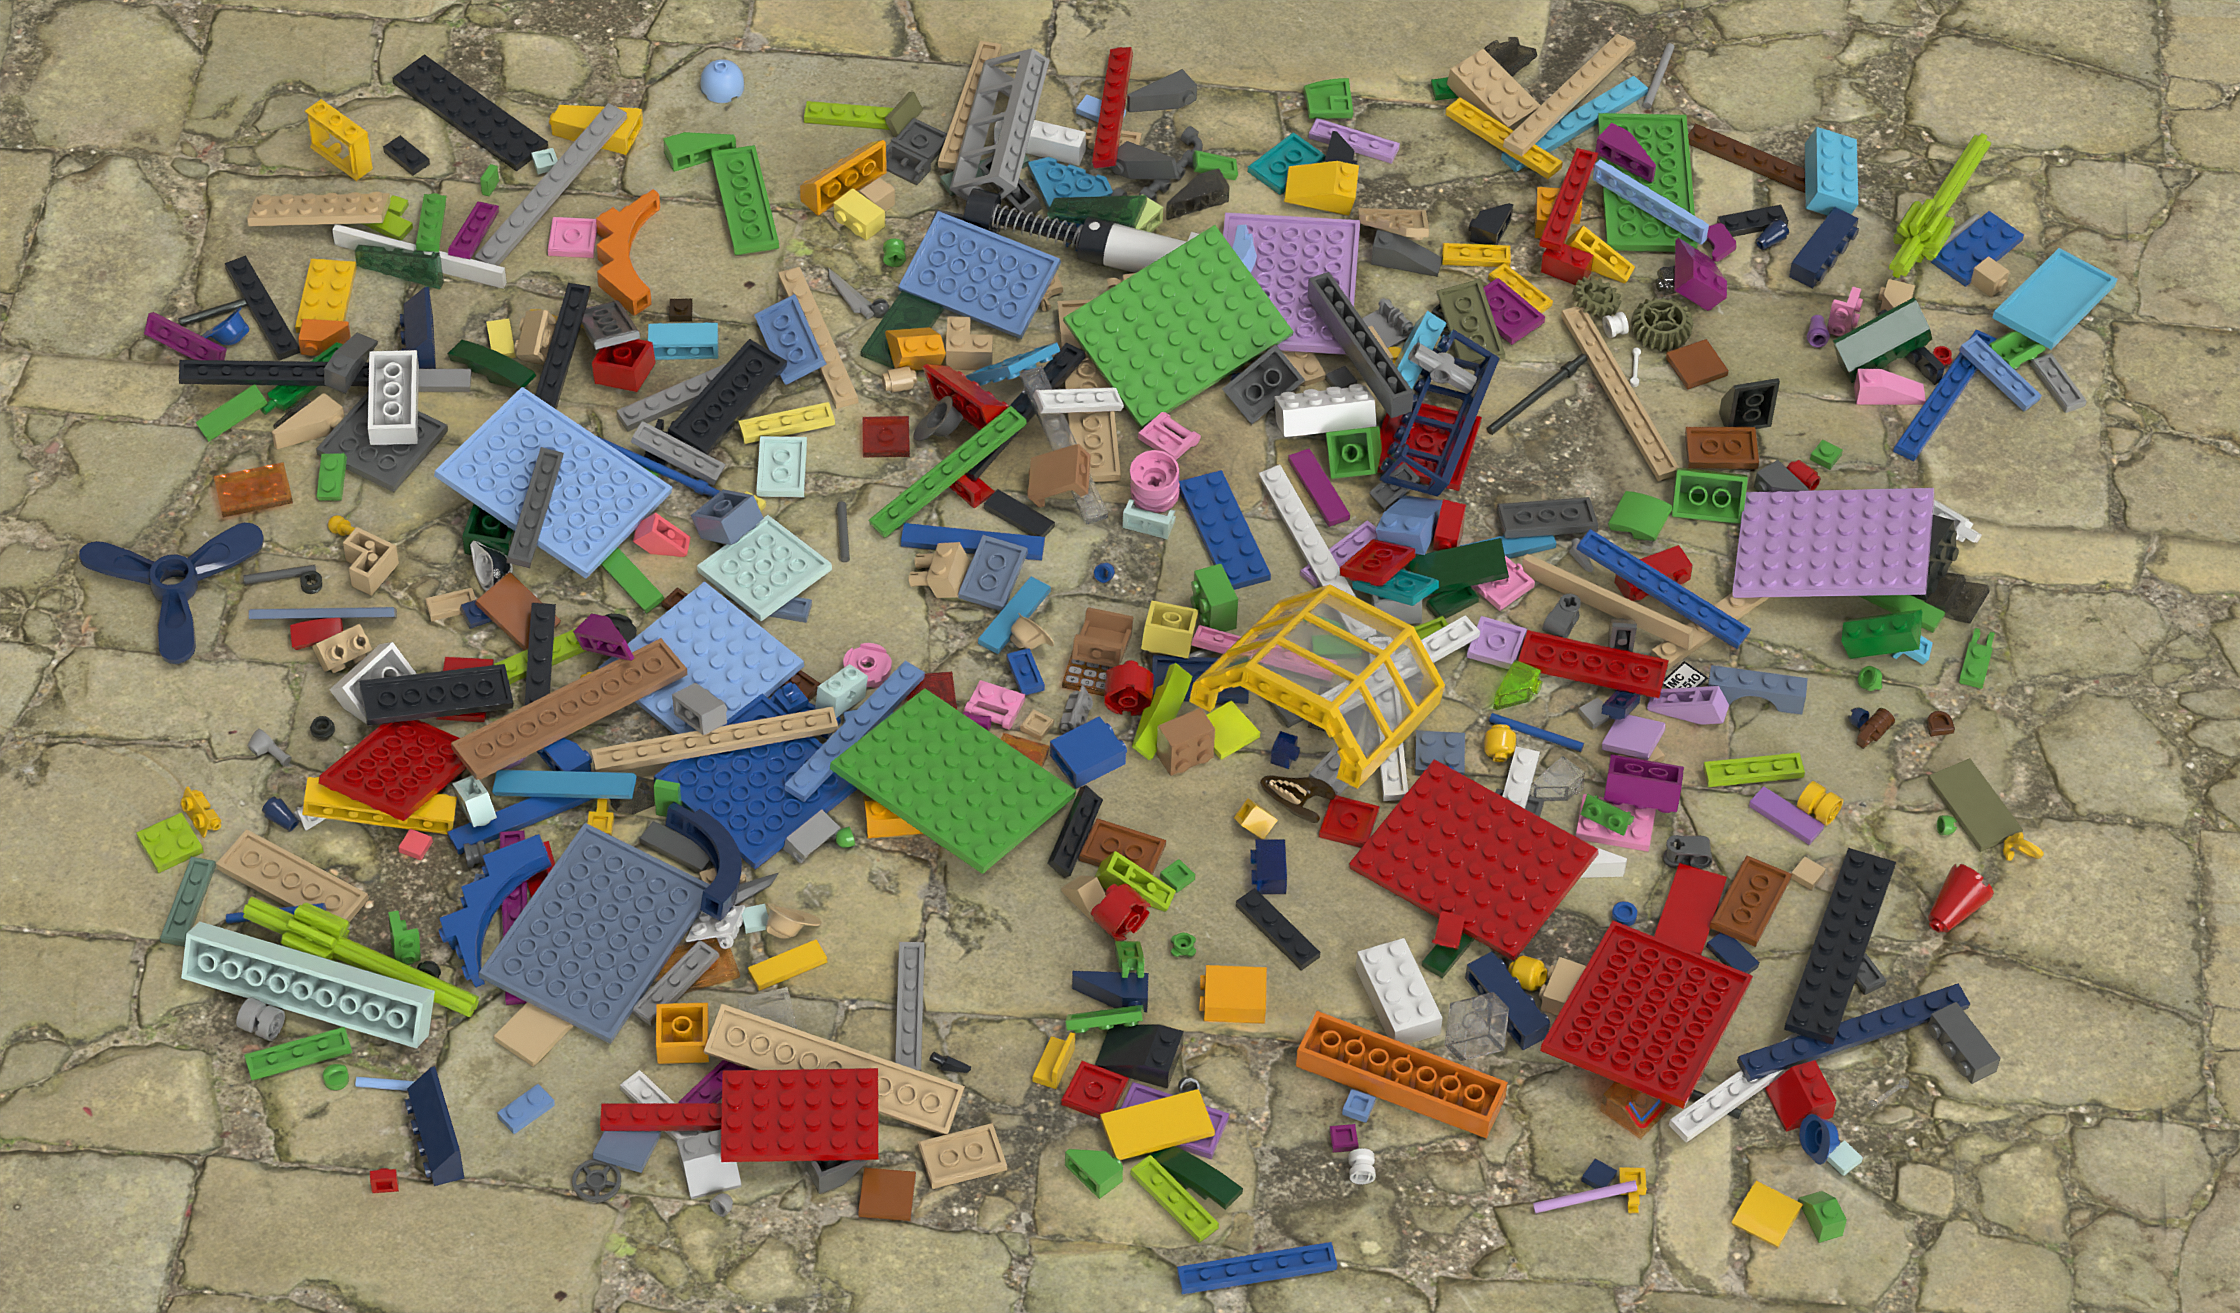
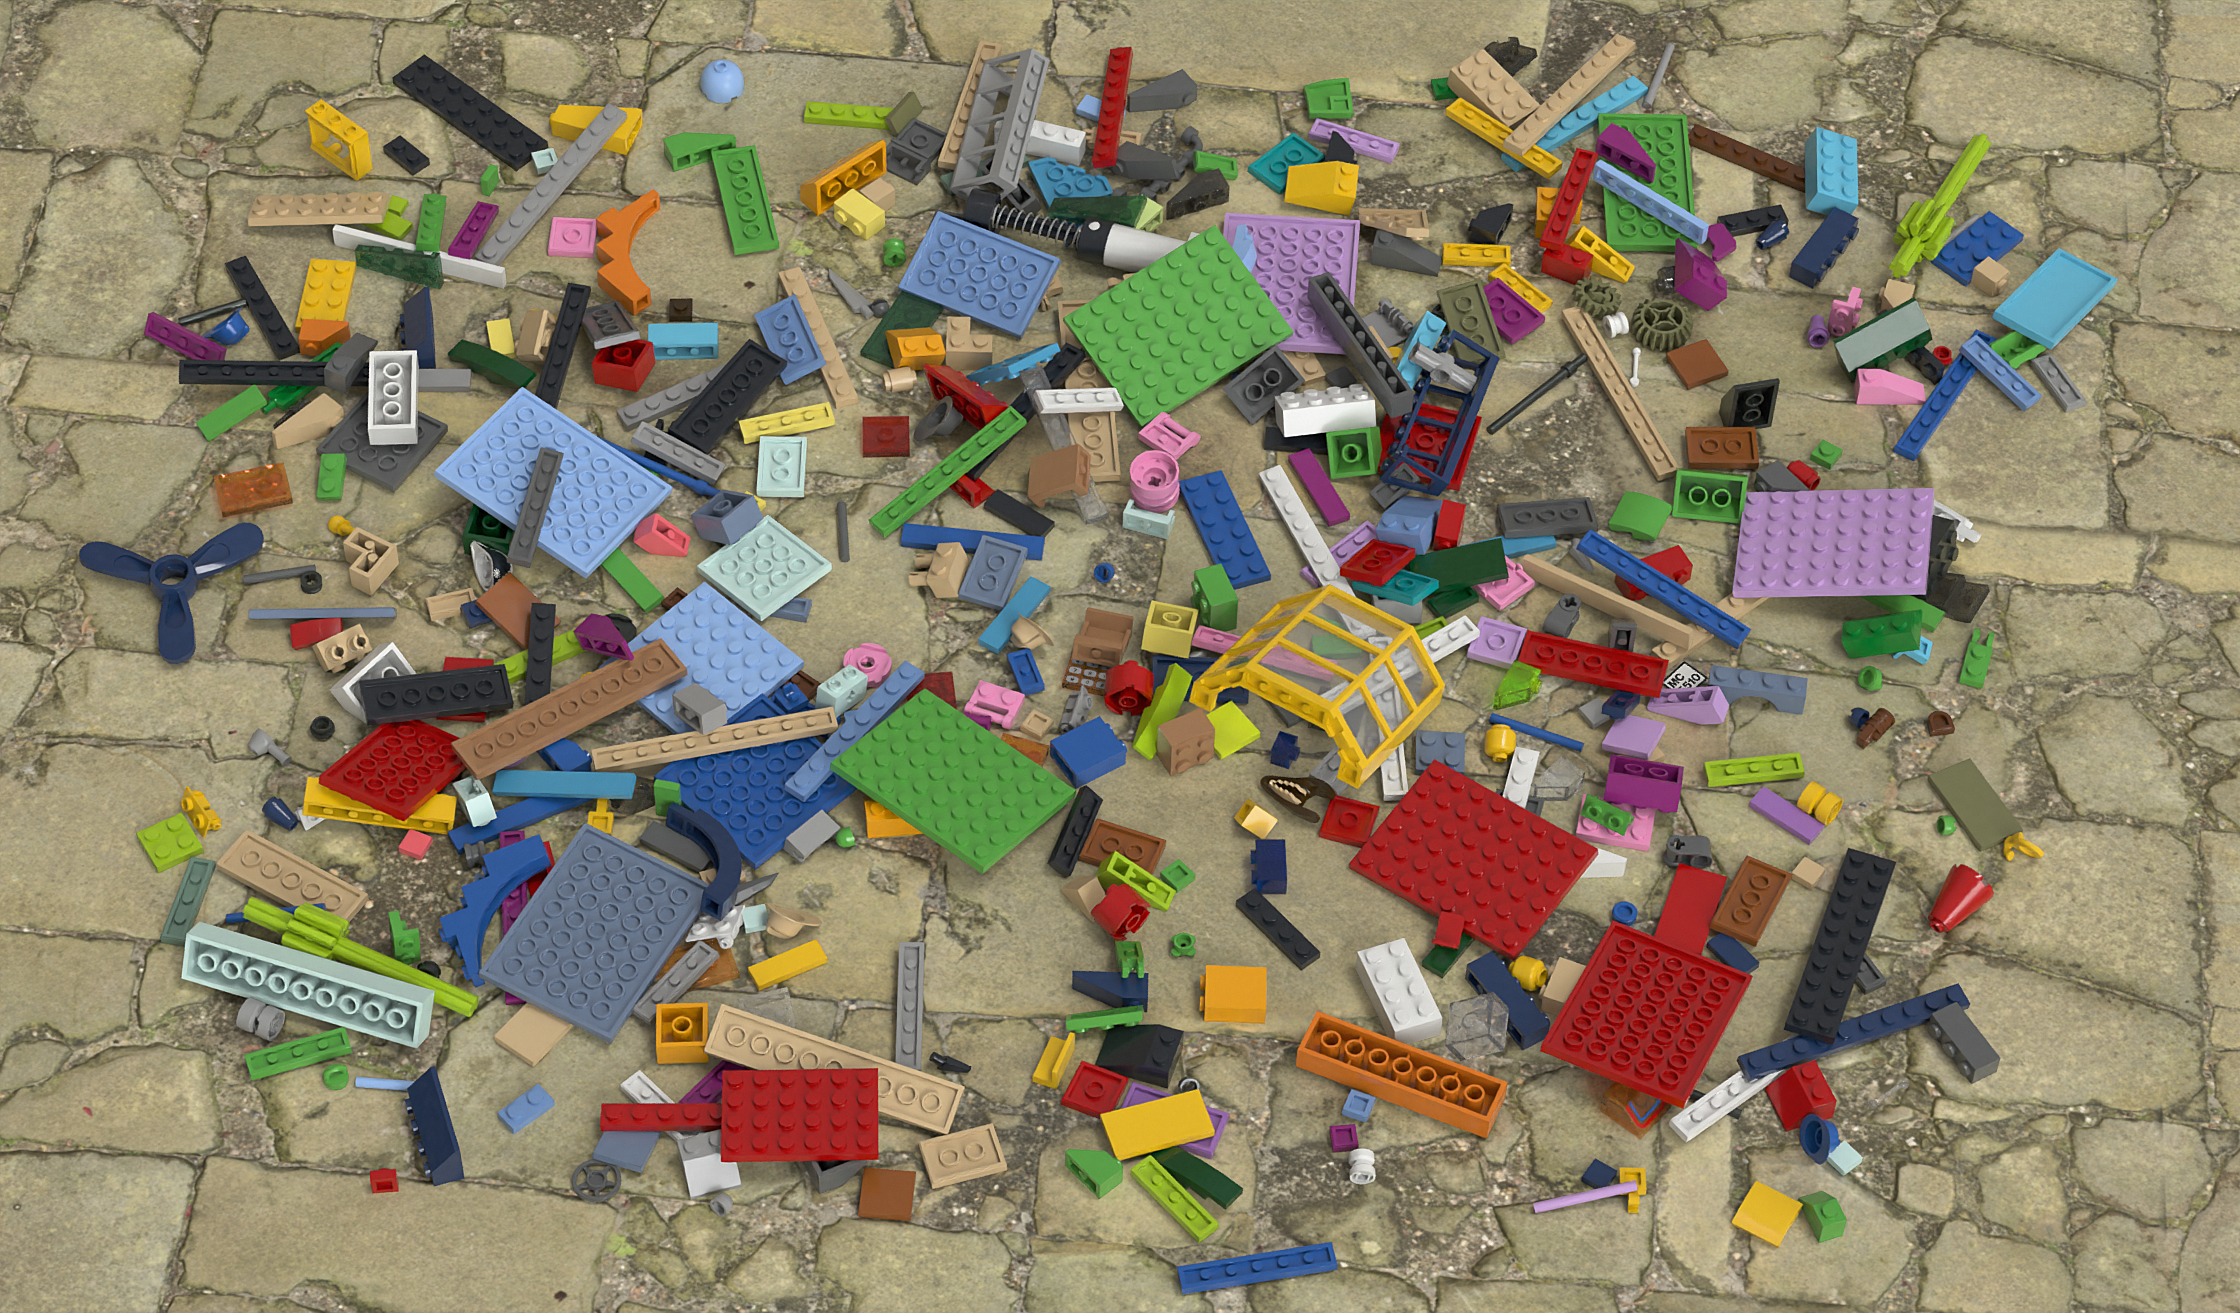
(1276, 441): none -> black tile

